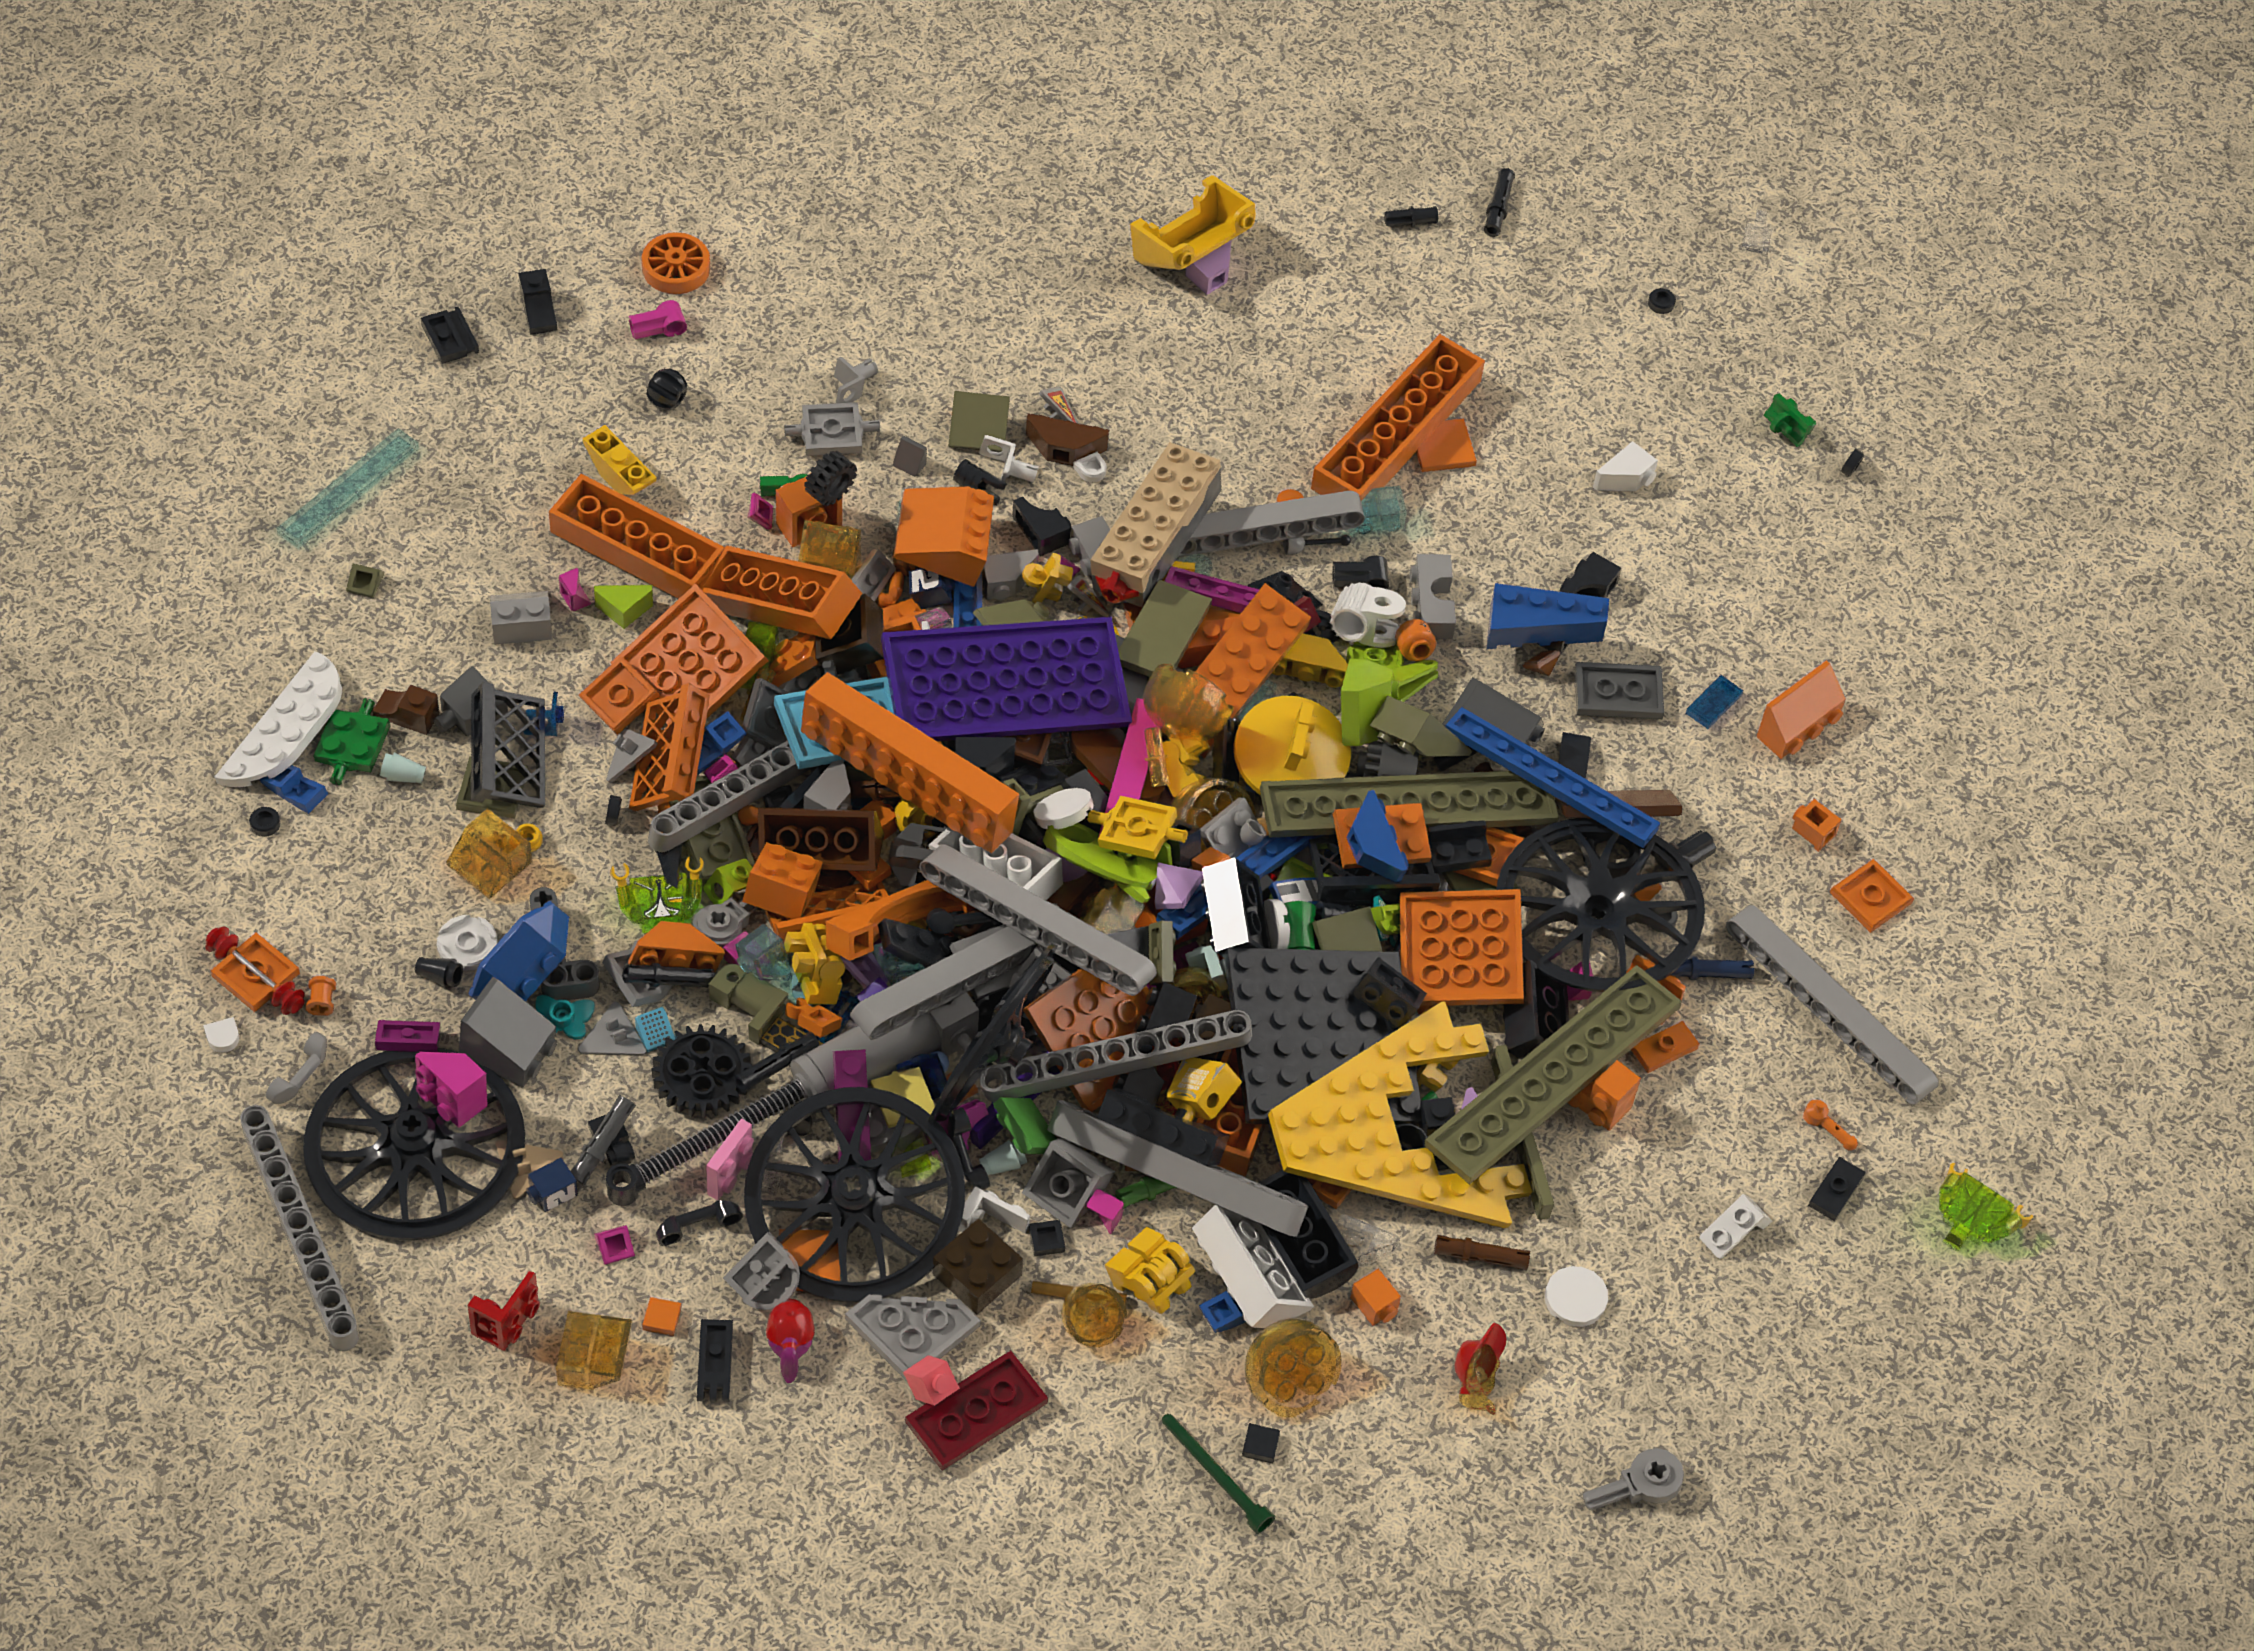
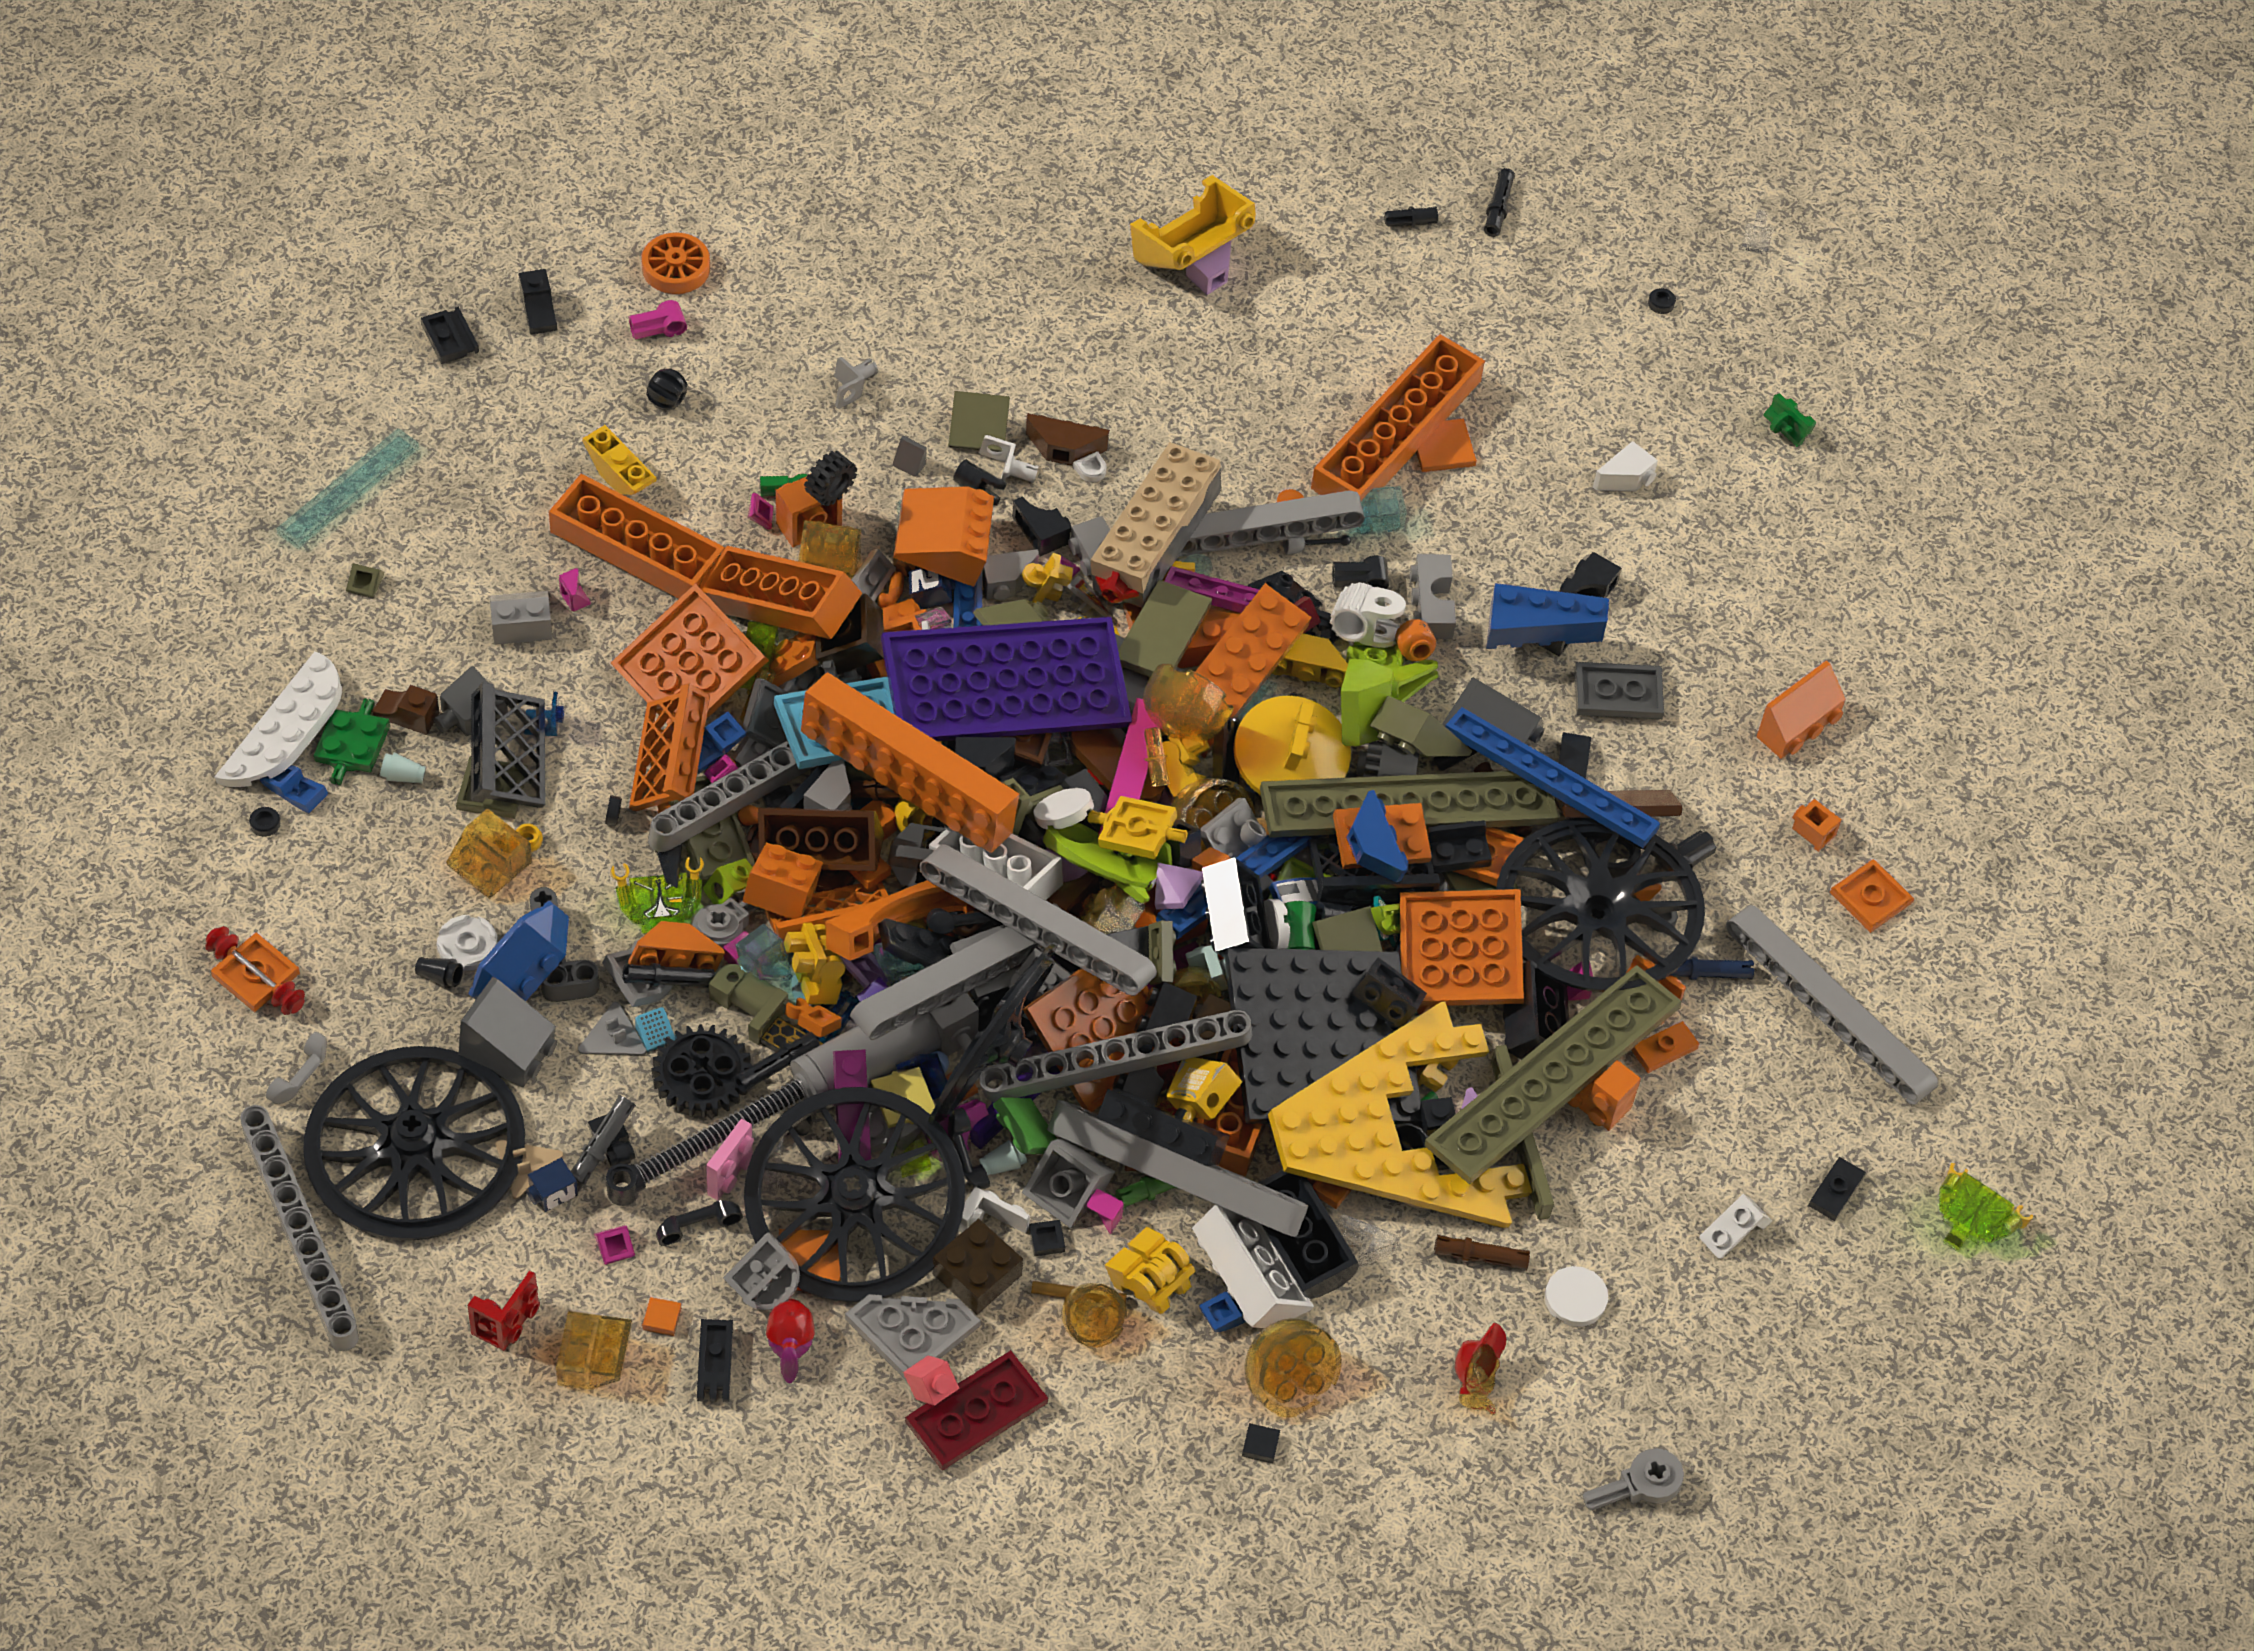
(222, 1035): white tile -> none
(321, 996): orange bush -> none
(407, 1036): magenta plate -> none
(451, 1084): dark pink slope -> none
(566, 1015): teal animal -> none
(619, 695): orange tile -> none
(623, 602): lime slope -> none
(629, 750): light grey piece -> none
(832, 428): light grey plate -> none
(1057, 402): light grey piece -> none
(1258, 1517): dark green piece -> none
(1376, 1297): orange brick -> none
(1542, 662): dark orange slope -> none
(1714, 701): tile -> none
(1817, 1114): orange piece -> none
(1852, 462): black tile -> none

